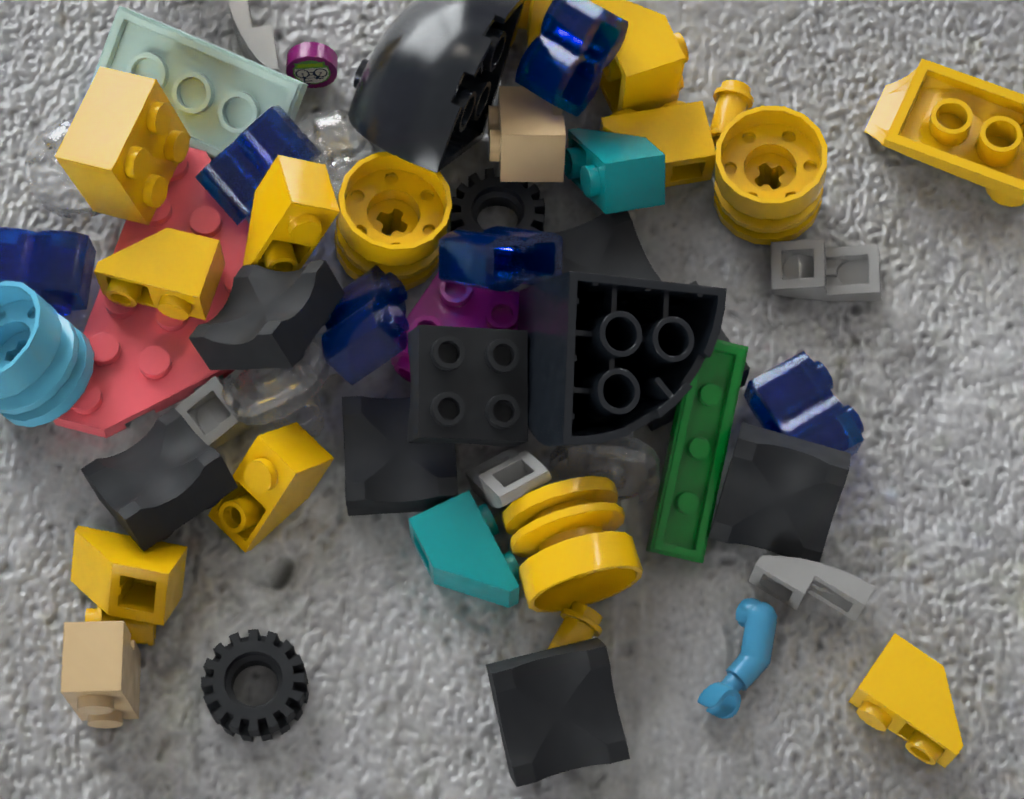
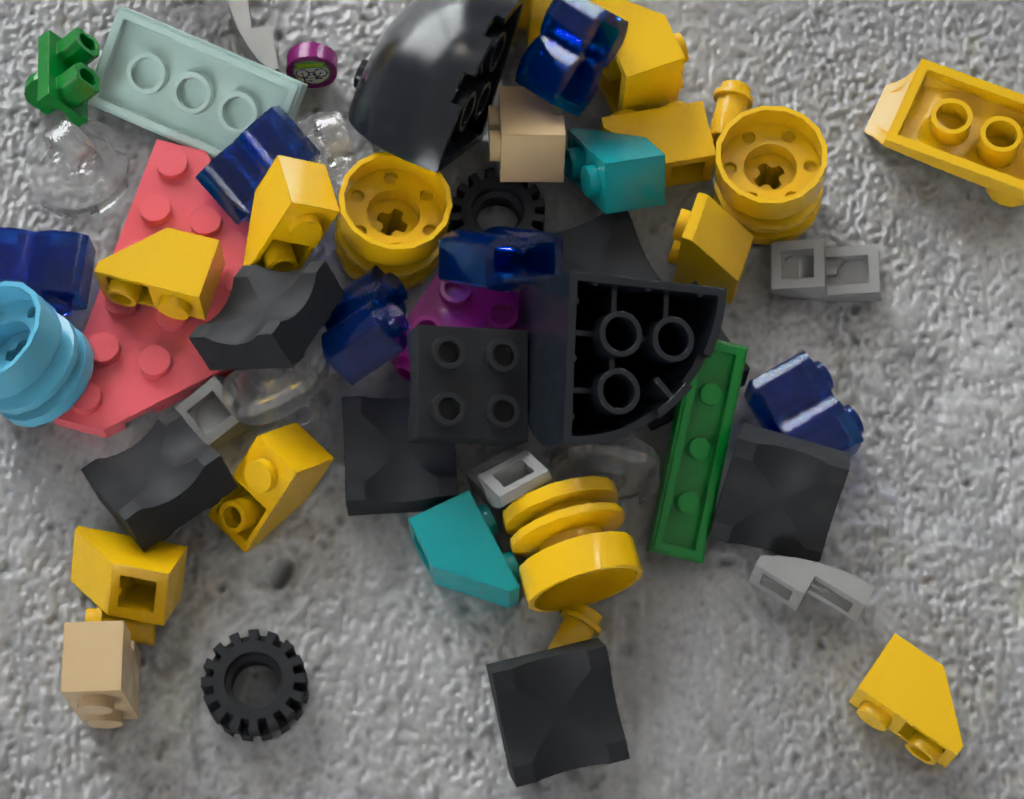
(64, 75): none -> green hips
(124, 145): yellow brick -> none
(709, 247): none -> yellow slope
(755, 656): dark azure arm -> none

